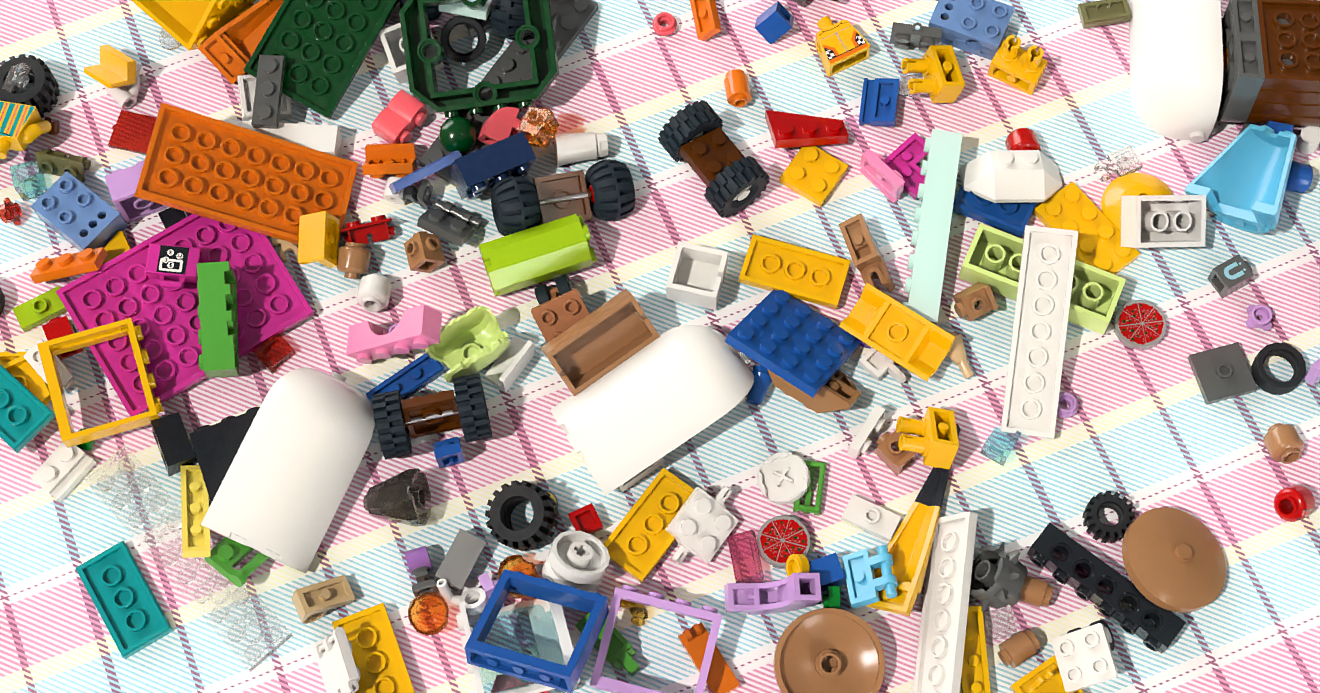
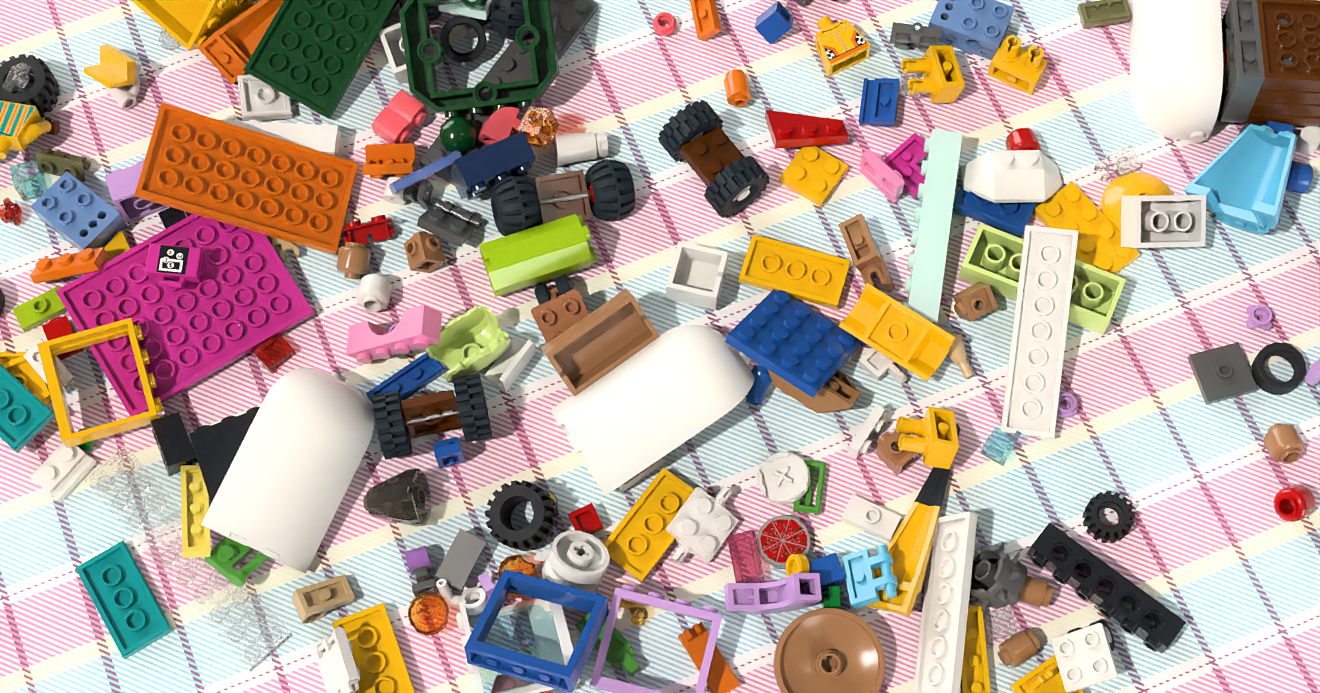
(132, 132): clear red piece -> none
(218, 319): bright green wedge -> none
(268, 91): dark grey plate -> none
(318, 239): yellow panel -> none
(1140, 324): tile -> none
(1174, 560): medium nougat dish -> none
(1230, 276): dark grey brick -> none

